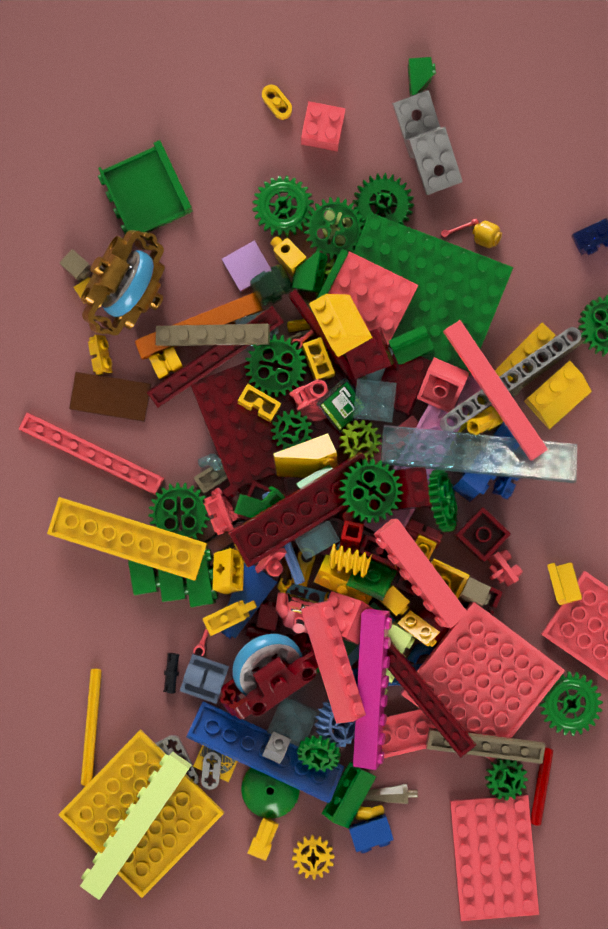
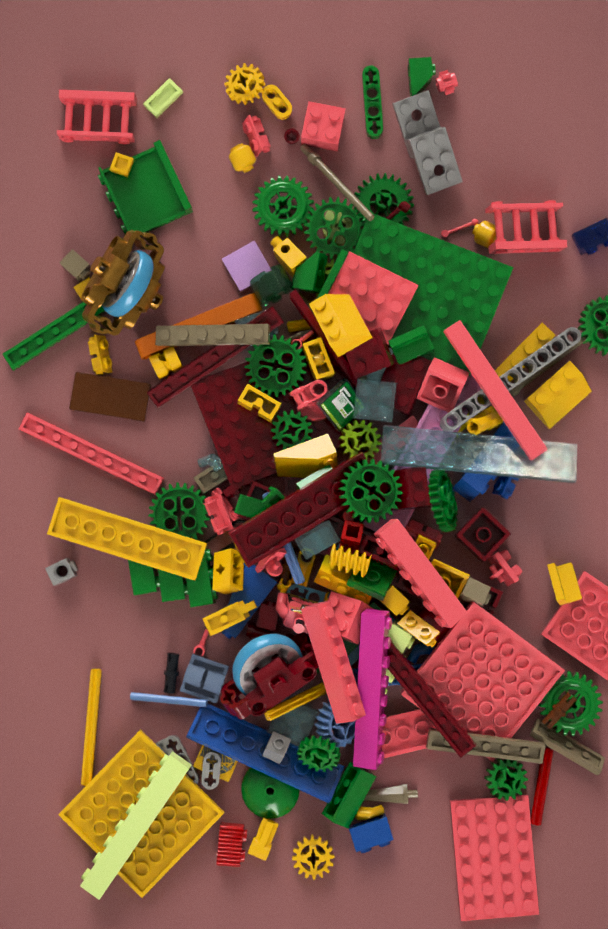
(47, 336): none -> green plate
(53, 571): none -> light grey brick
(89, 99): none -> coral fence
(121, 164): none -> yellow tile
(163, 98): none -> yellowish green tile
(168, 699): none -> medium blue bar
(230, 844): none -> red brick
(242, 158): none -> yellow head
(252, 127): none -> coral hinge
(254, 84): none -> yellow gear
(288, 139): none -> dark red hinge
(295, 702): none -> yellow axle
(315, 159): none -> dark tan bar
(372, 102): none -> green beam
(403, 206): none -> dark red hand
(446, 82): none -> coral gear
(518, 244): none -> coral fence
(559, 710): none -> reddish brown pin
(568, 747): none -> dark tan plate

